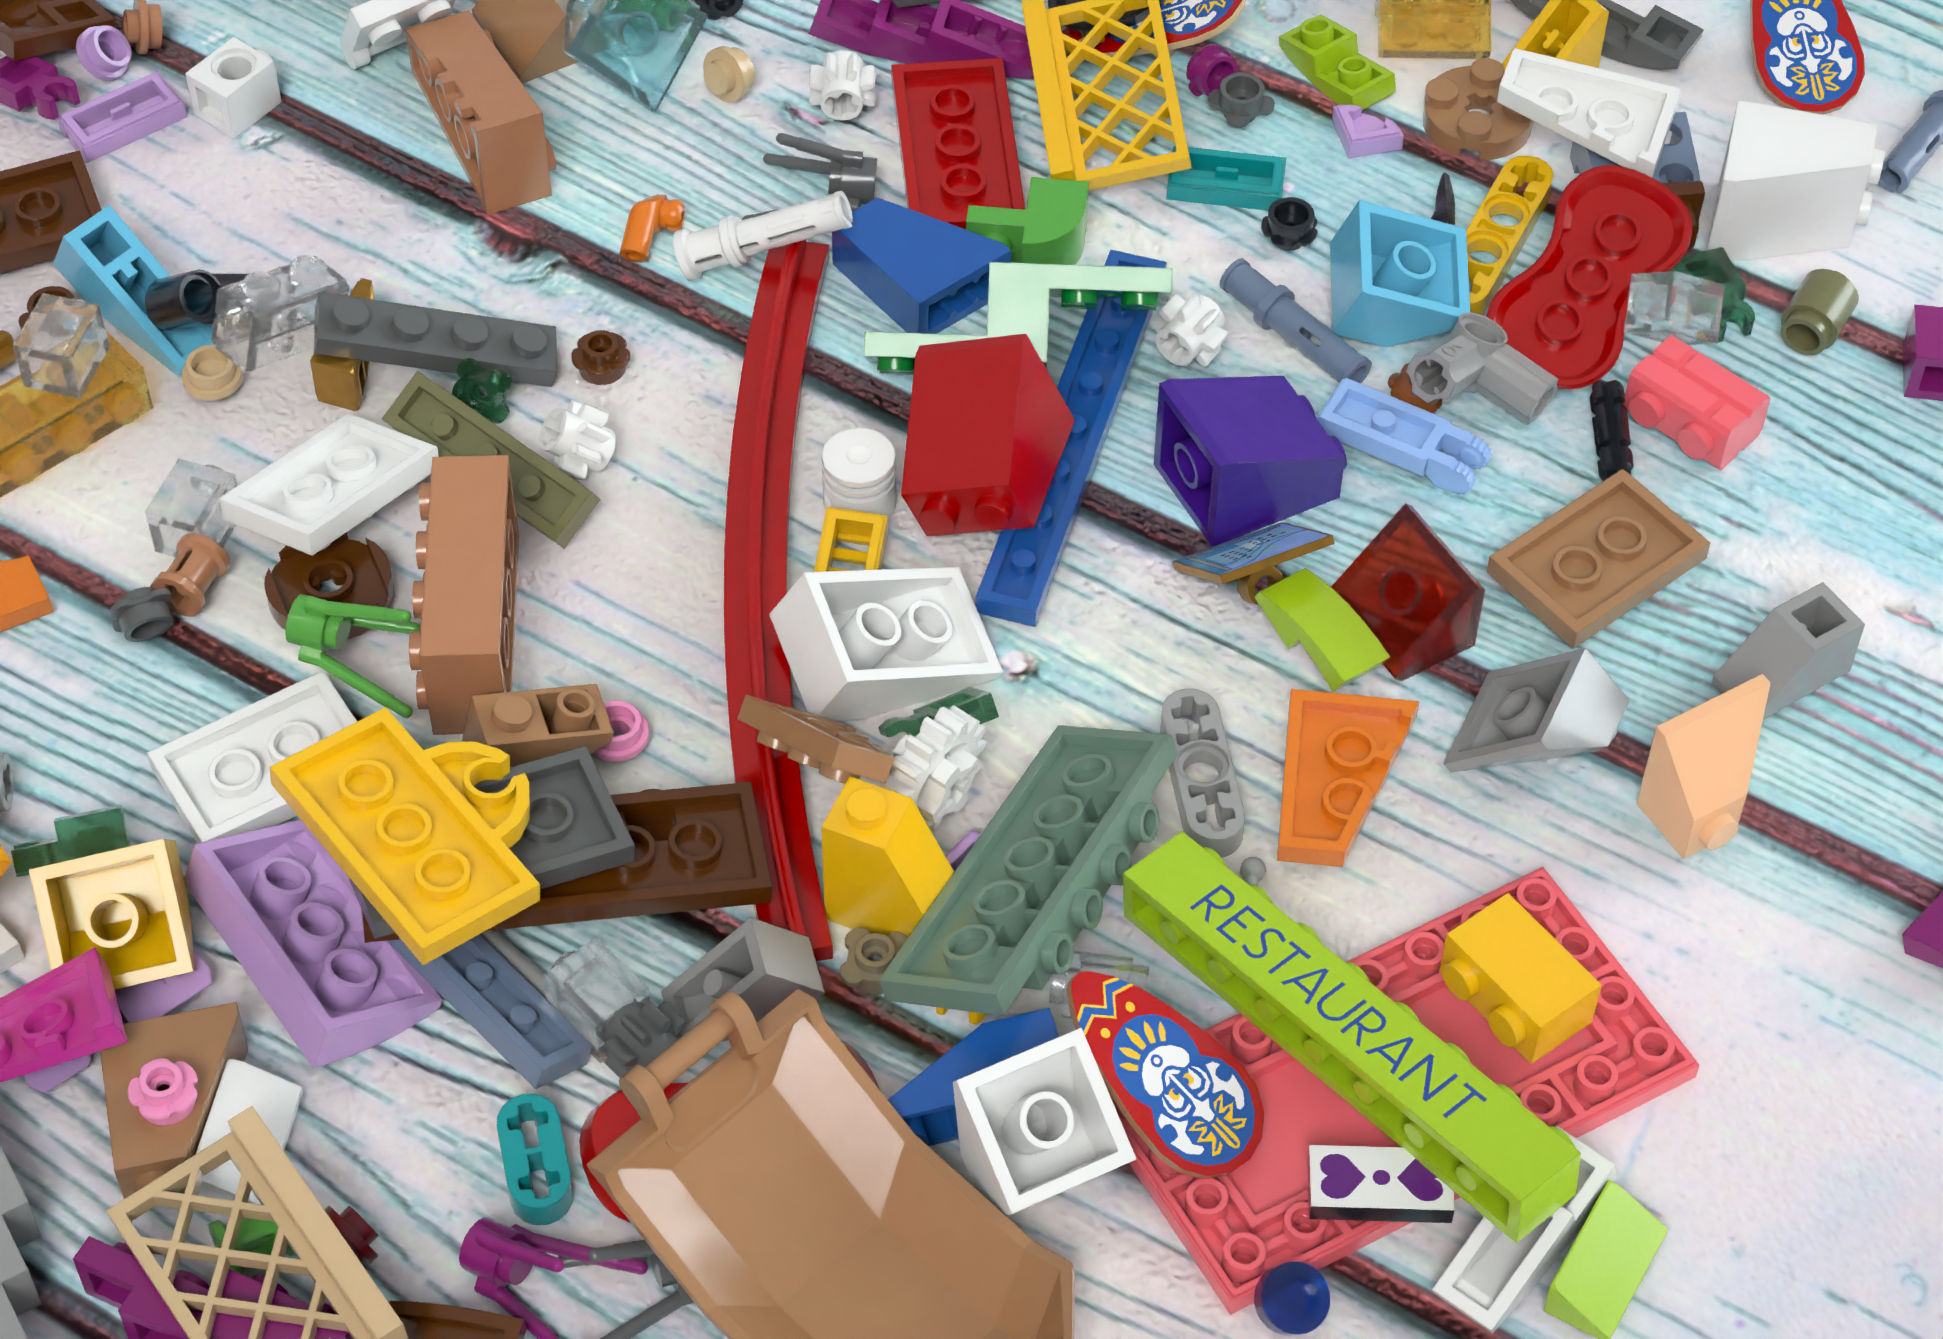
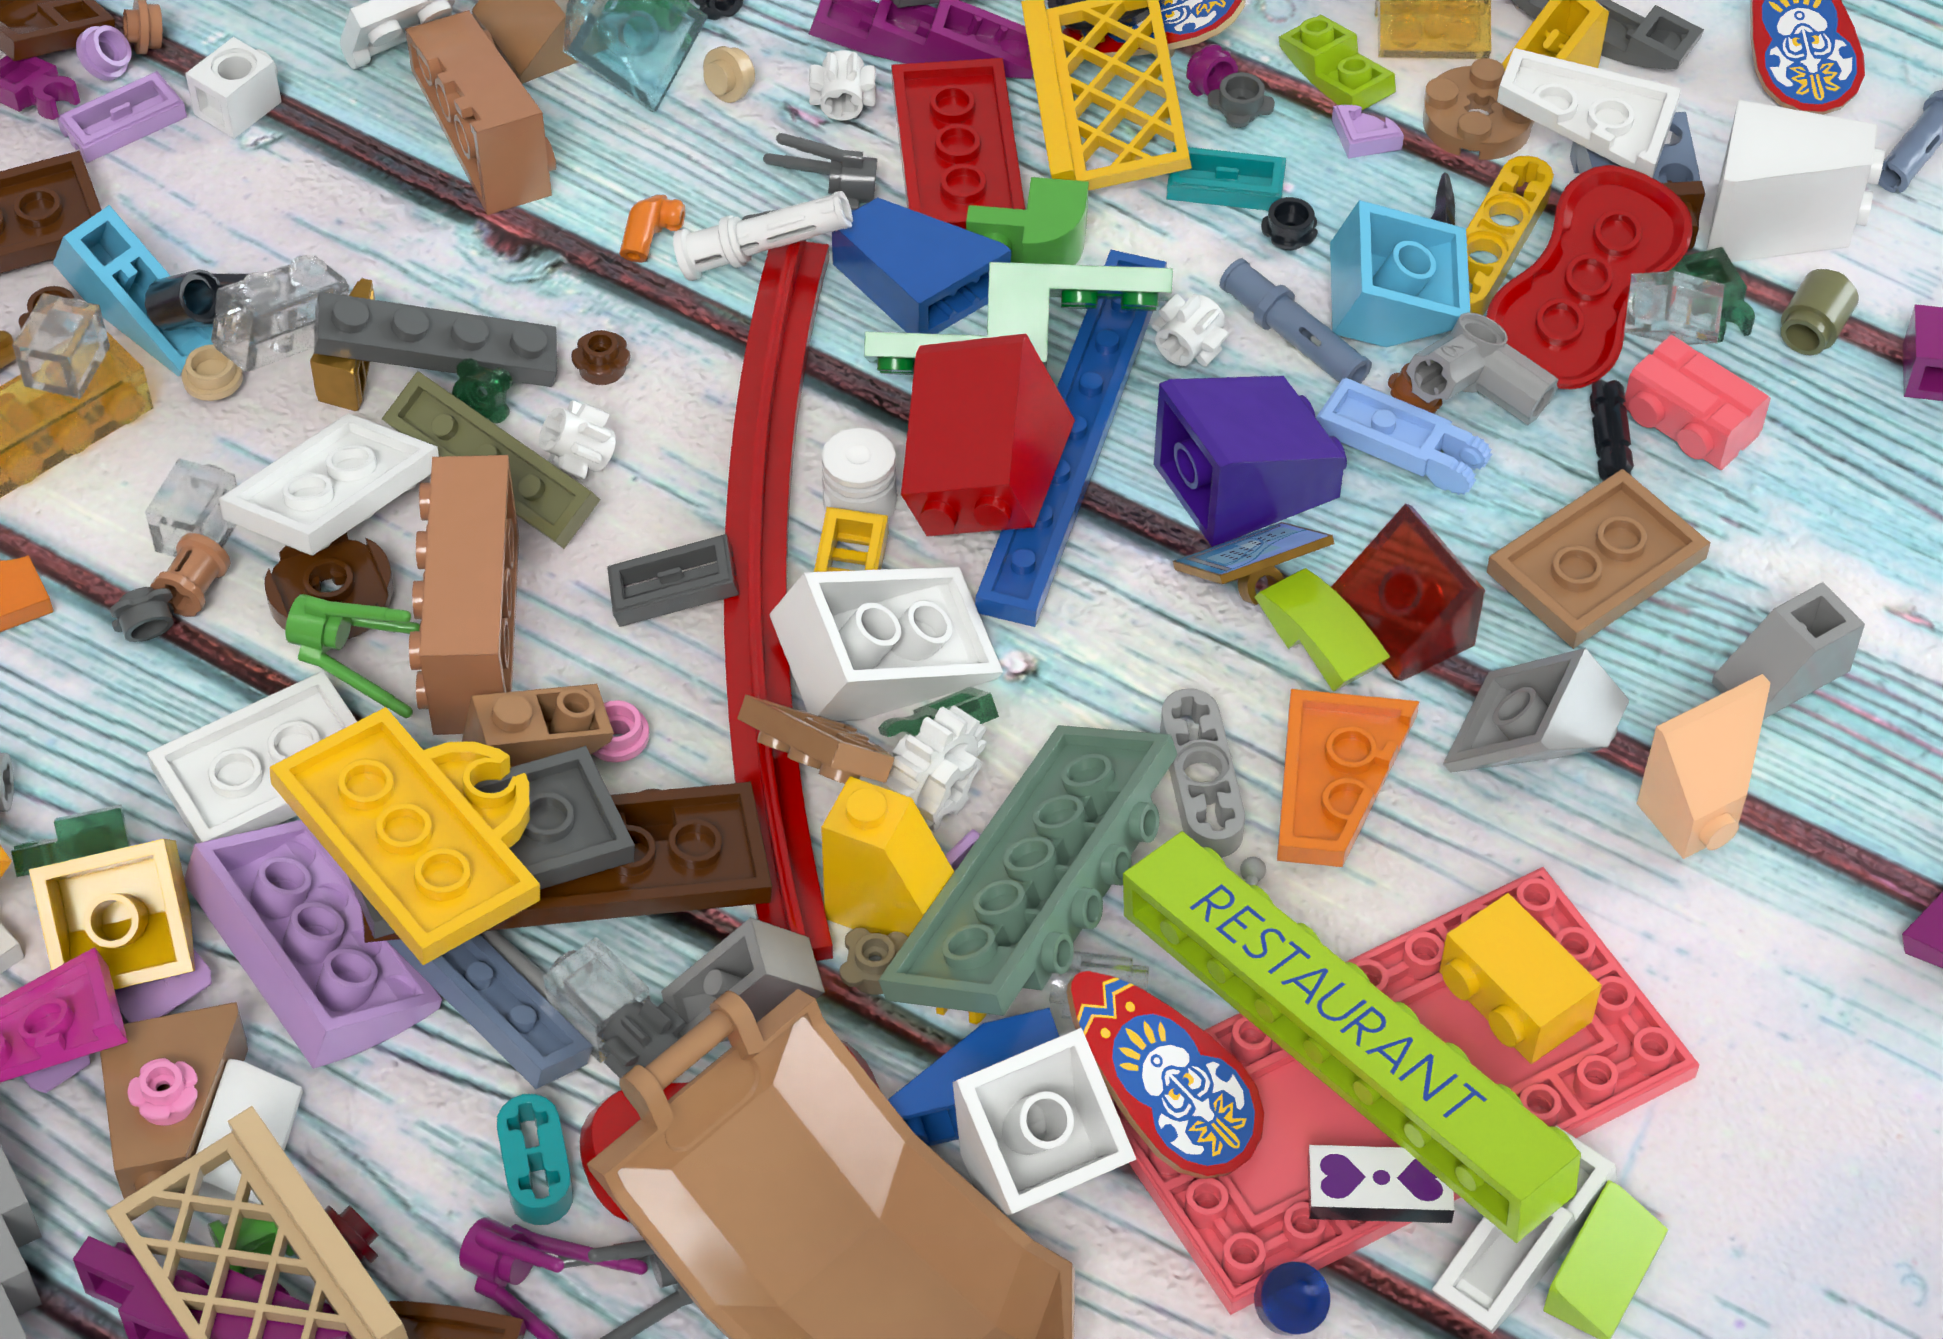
(673, 588): none -> dark grey tile

